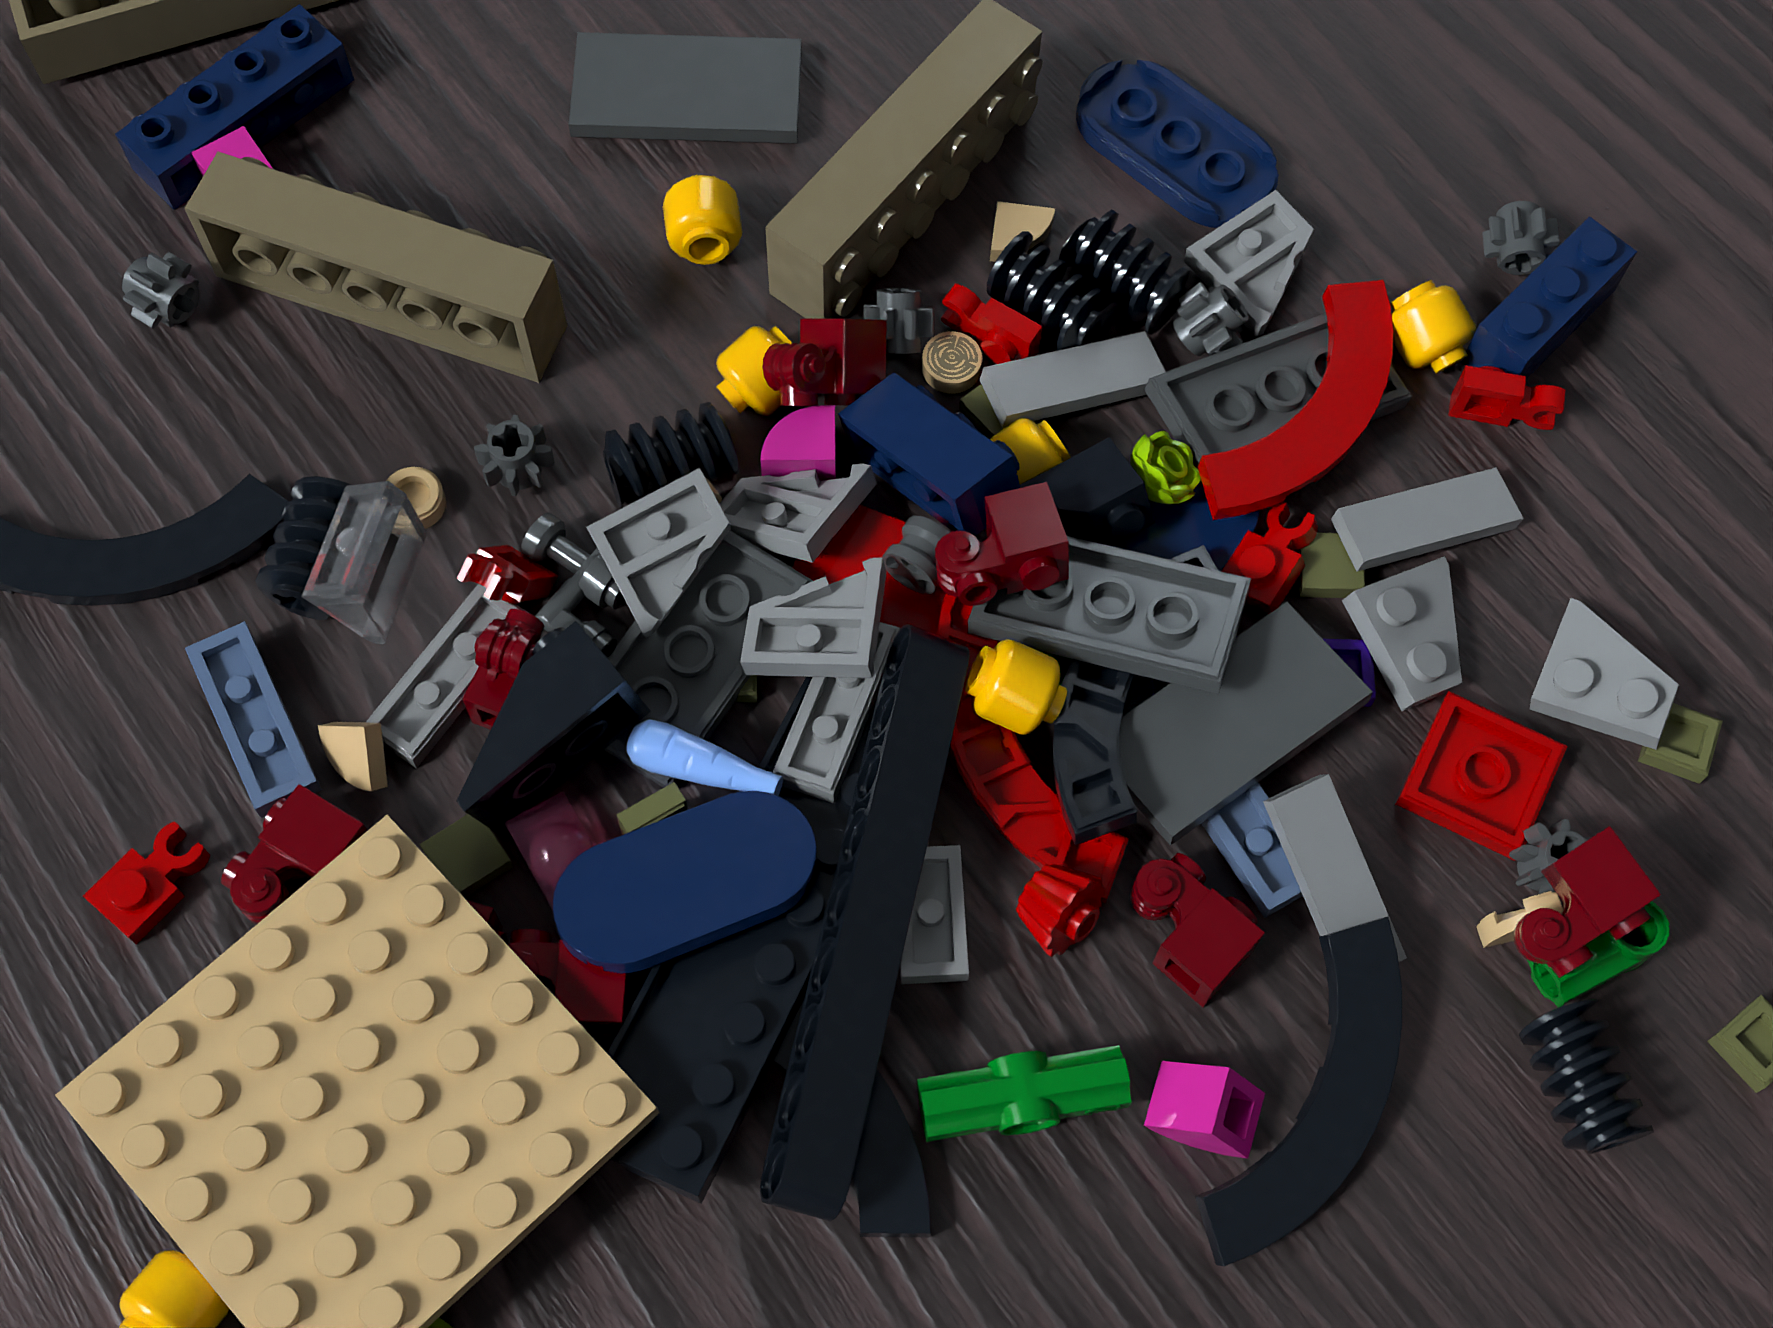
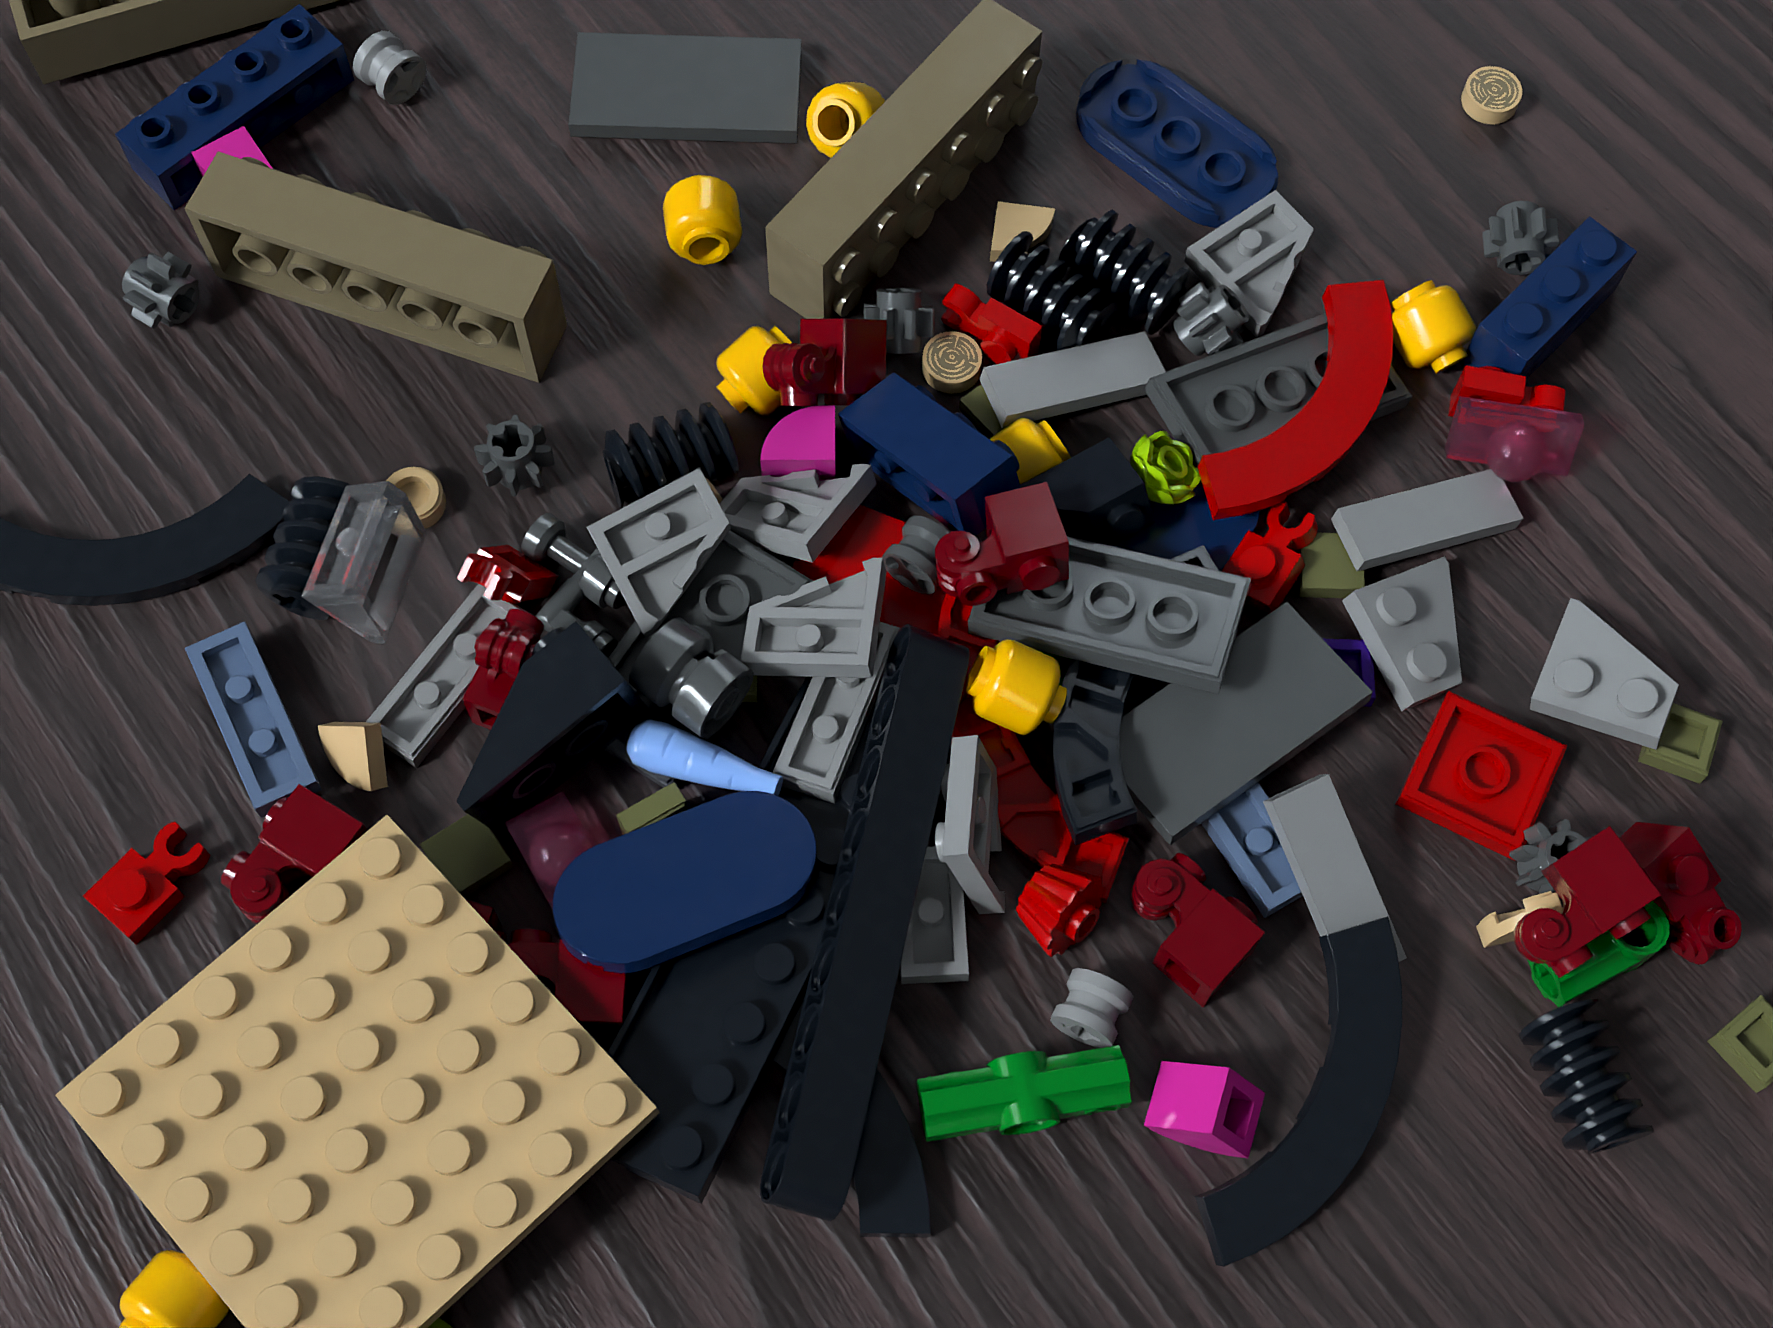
(389, 67): none -> light grey wheel
(683, 672): none -> dark grey wheel
(839, 113): none -> yellow head
(971, 822): none -> light grey wing
(1092, 1008): none -> light grey wheel
(1491, 95): none -> tile
(1514, 438): none -> clear pink tile
(1687, 890): none -> dark red brick

